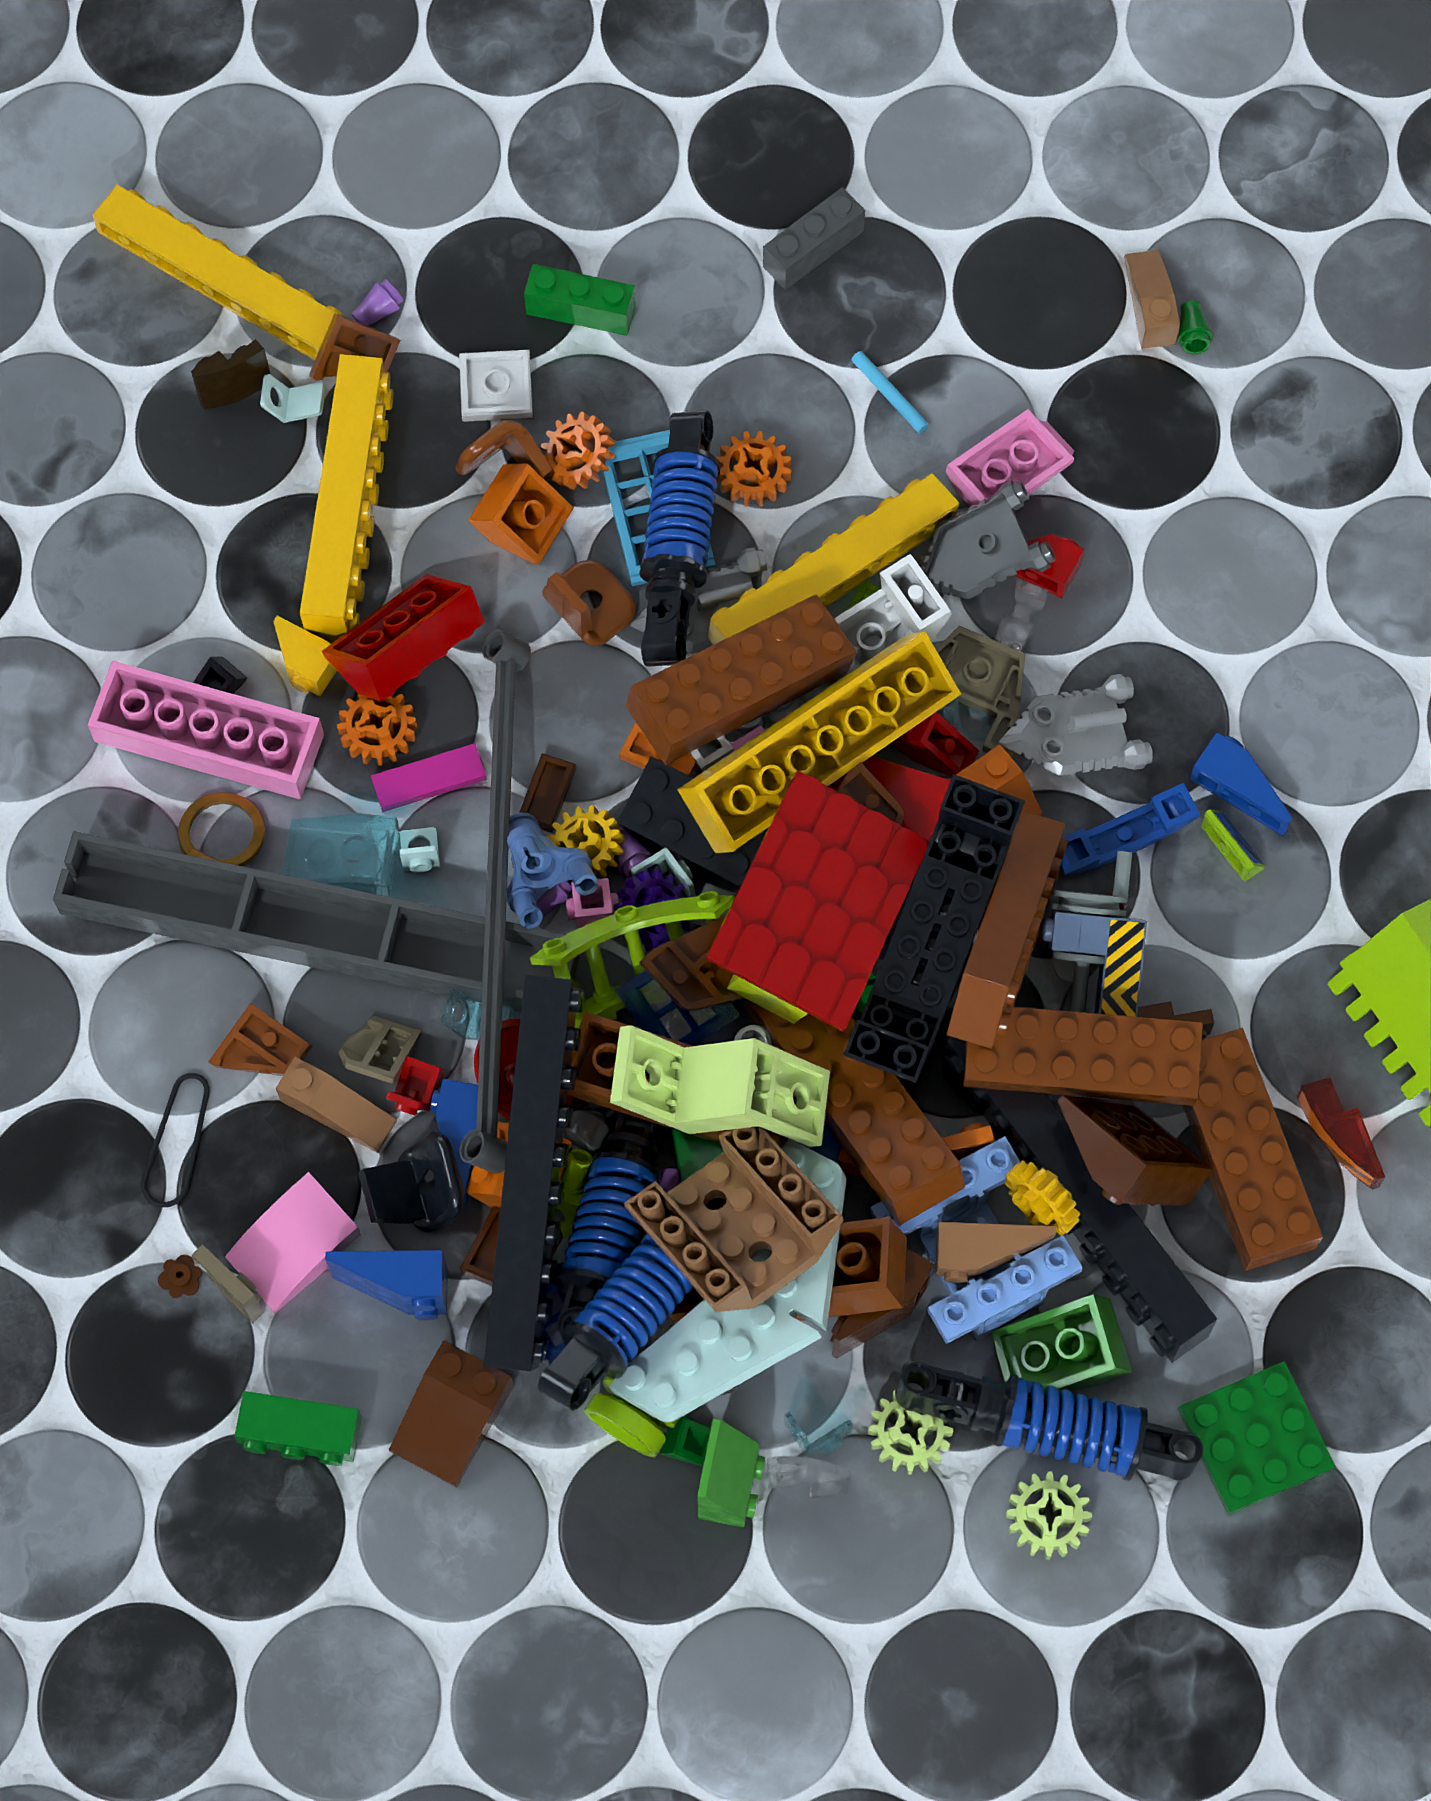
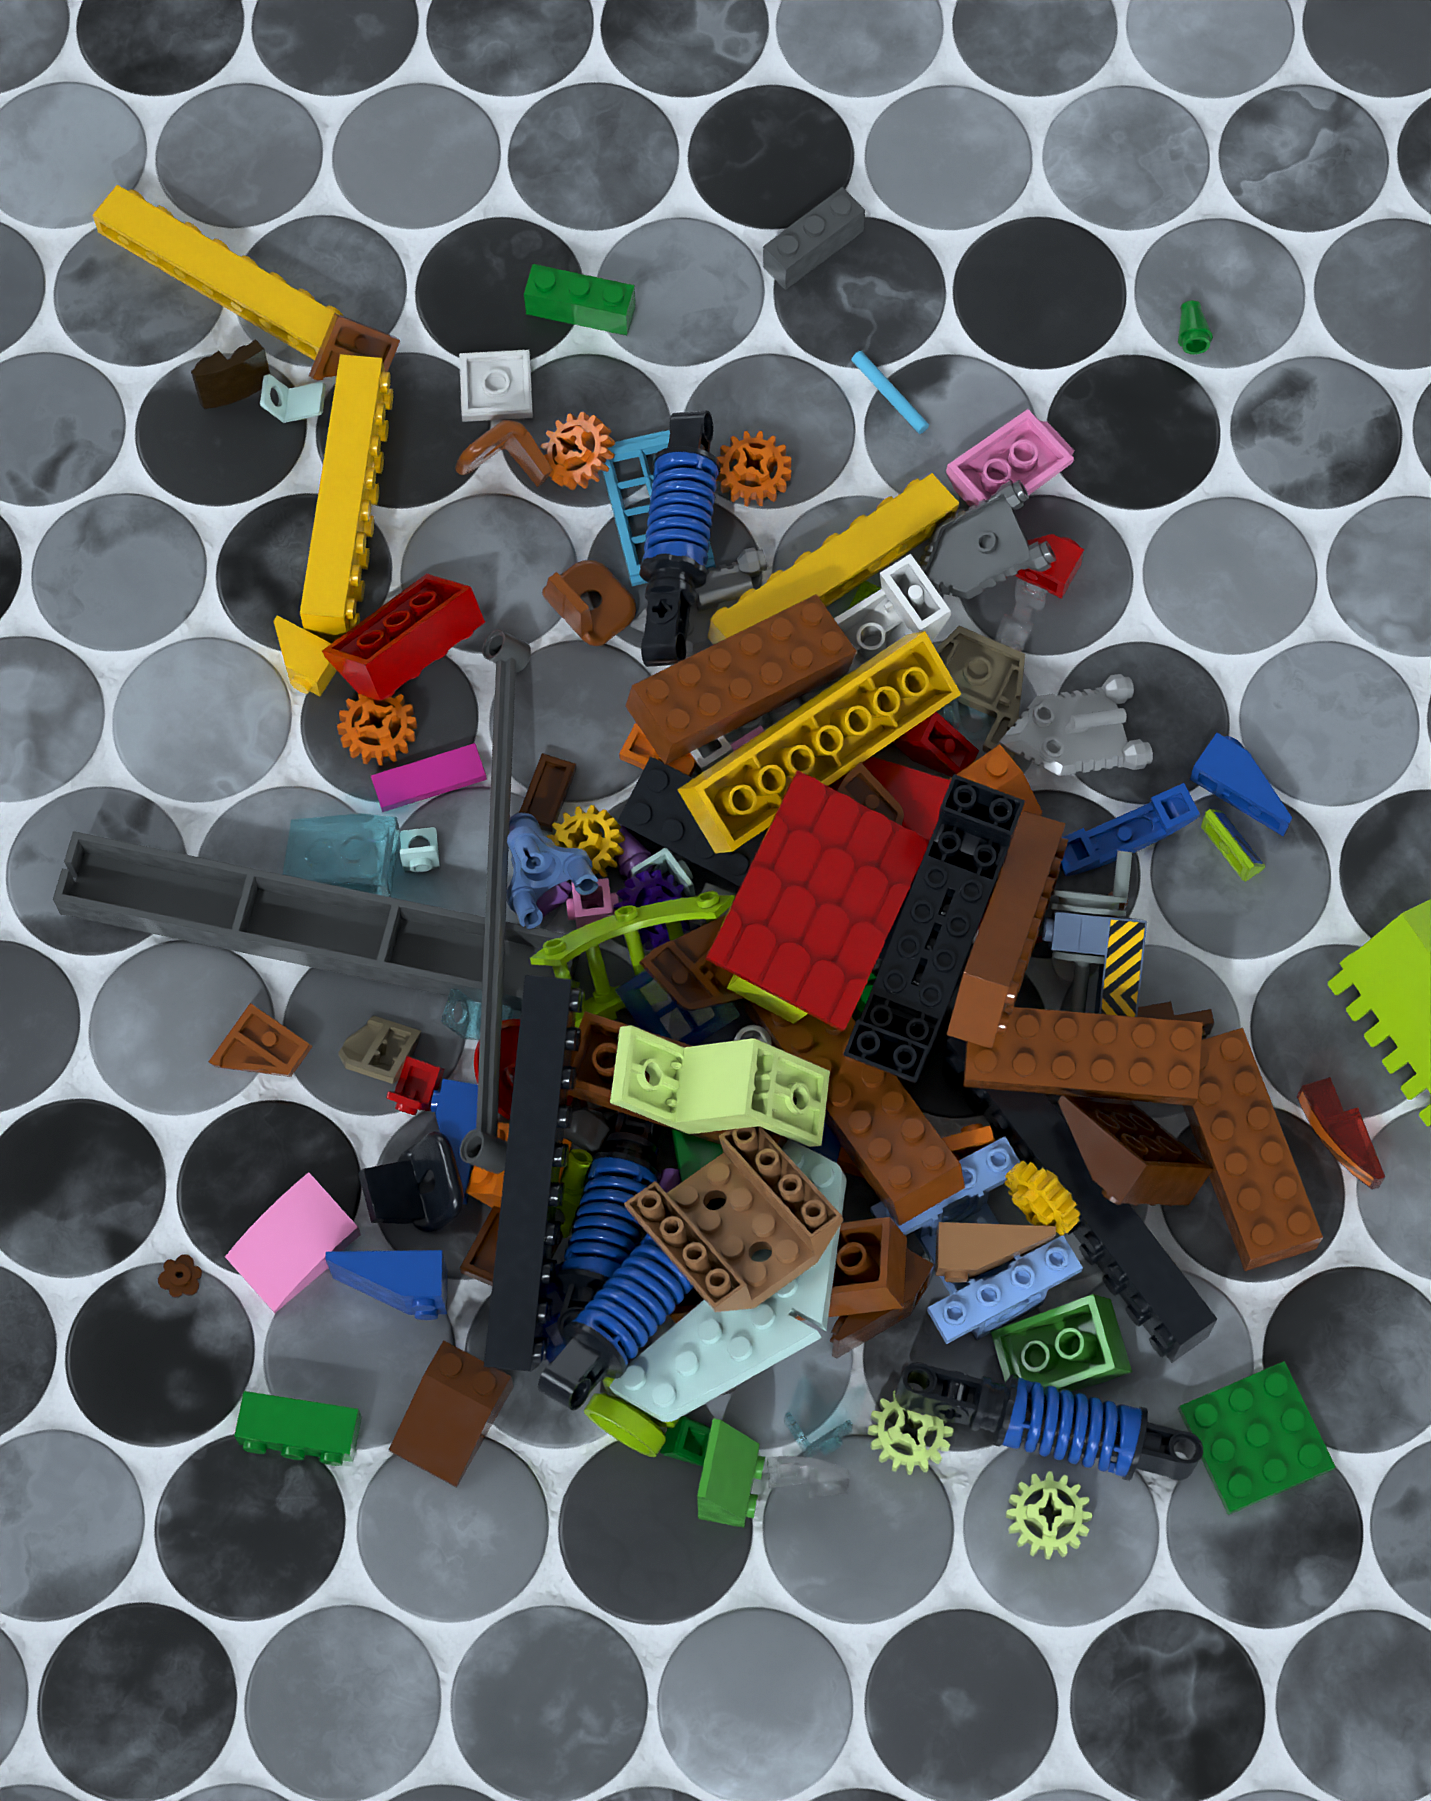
(159, 1136): black piece -> none
(206, 729): bright pink brick -> none
(220, 675): black slope -> none
(223, 798): pearl gold piece -> none
(236, 1289): dark tan wing -> none
(334, 1105): medium nougat slope -> none
(378, 303): medium lavender cone -> none
(521, 512): orange slope -> none
(1152, 299): medium nougat slope -> none

